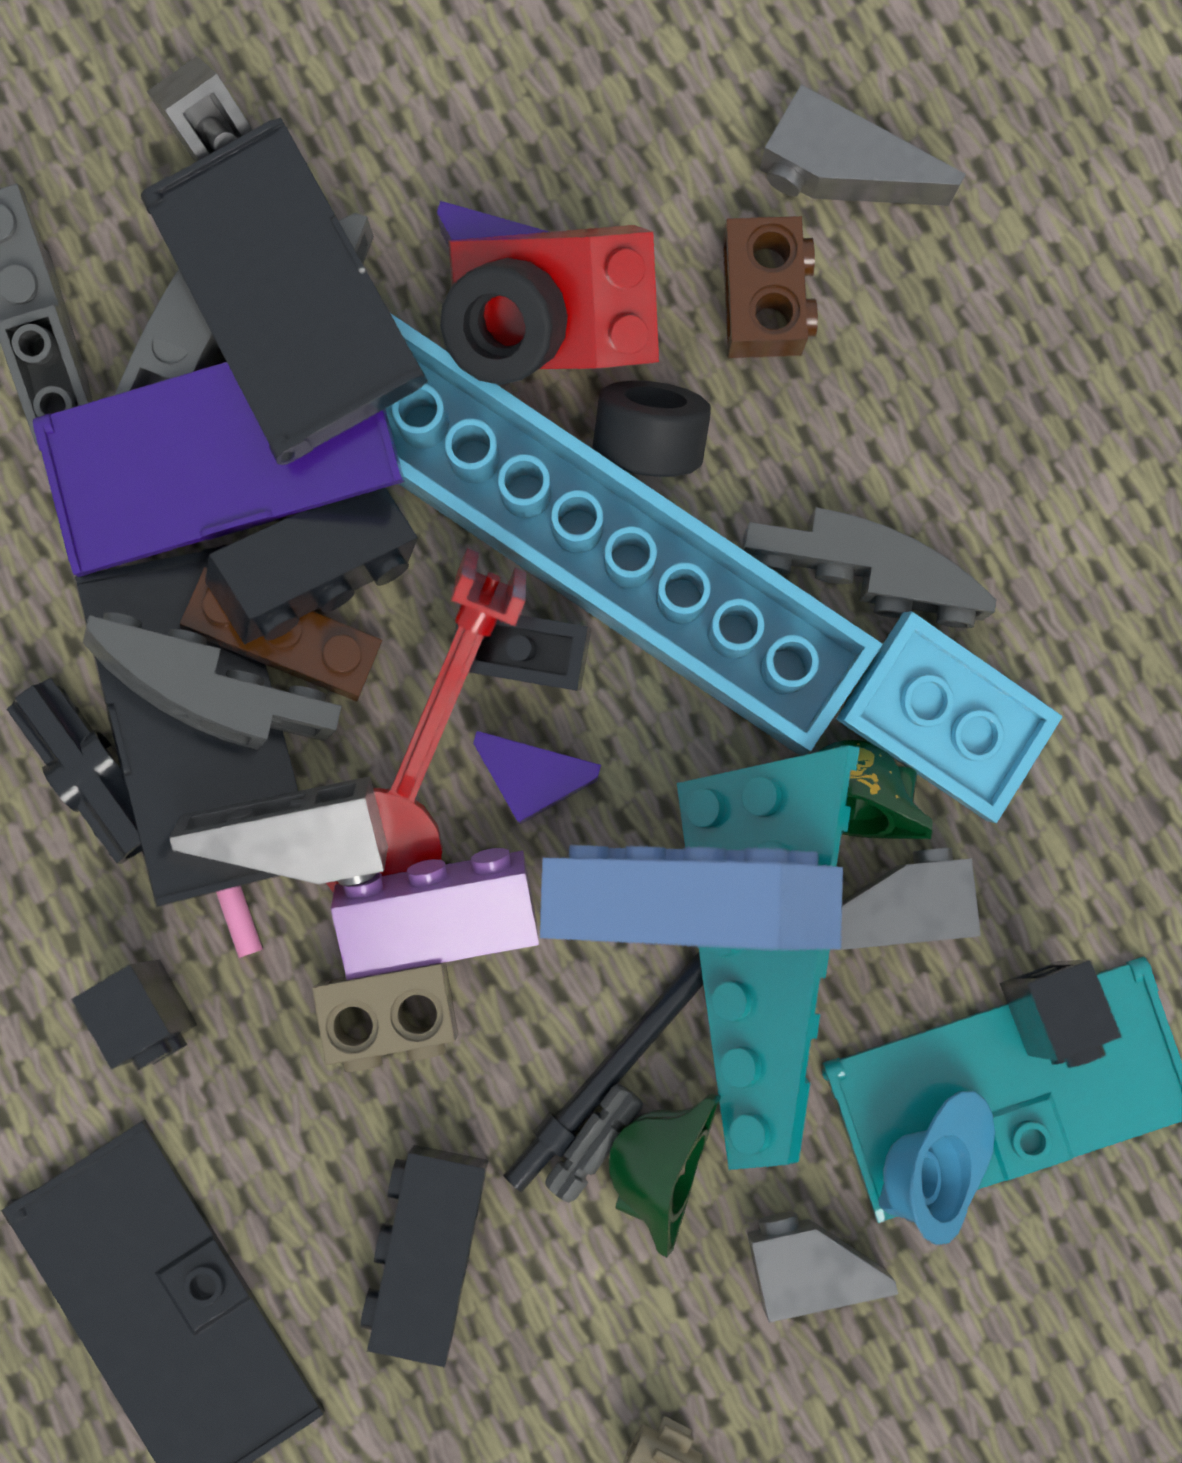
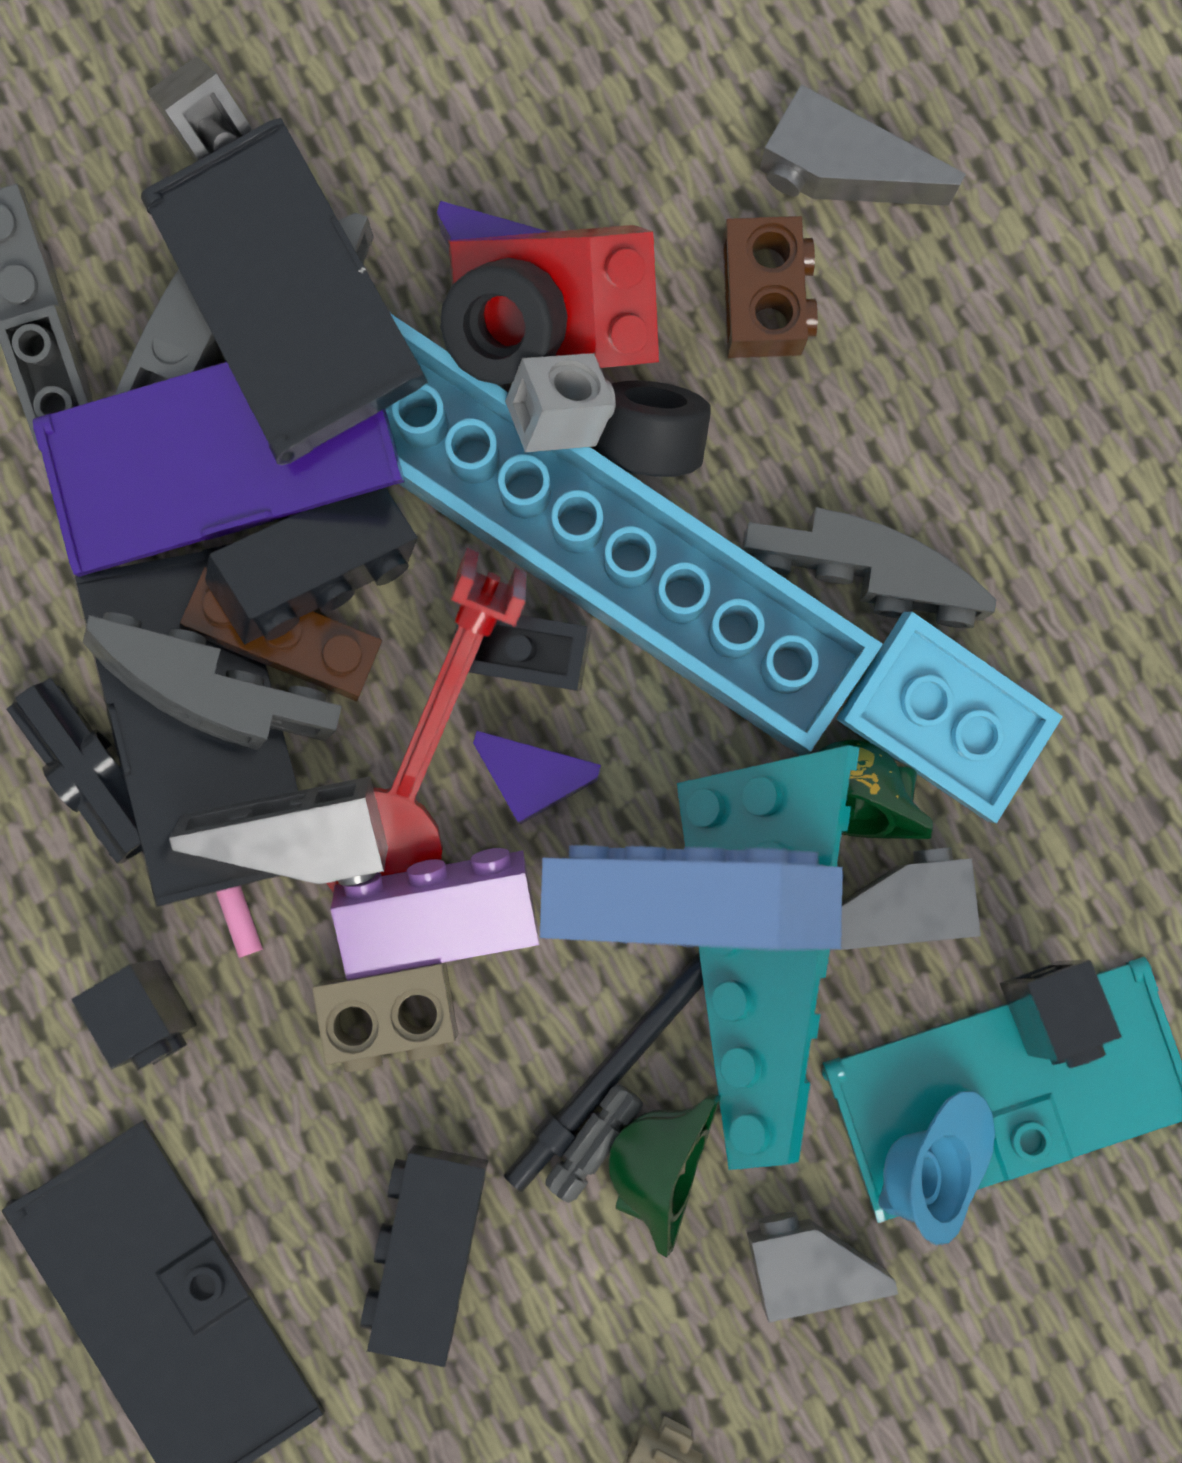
(560, 402): none -> light grey brick

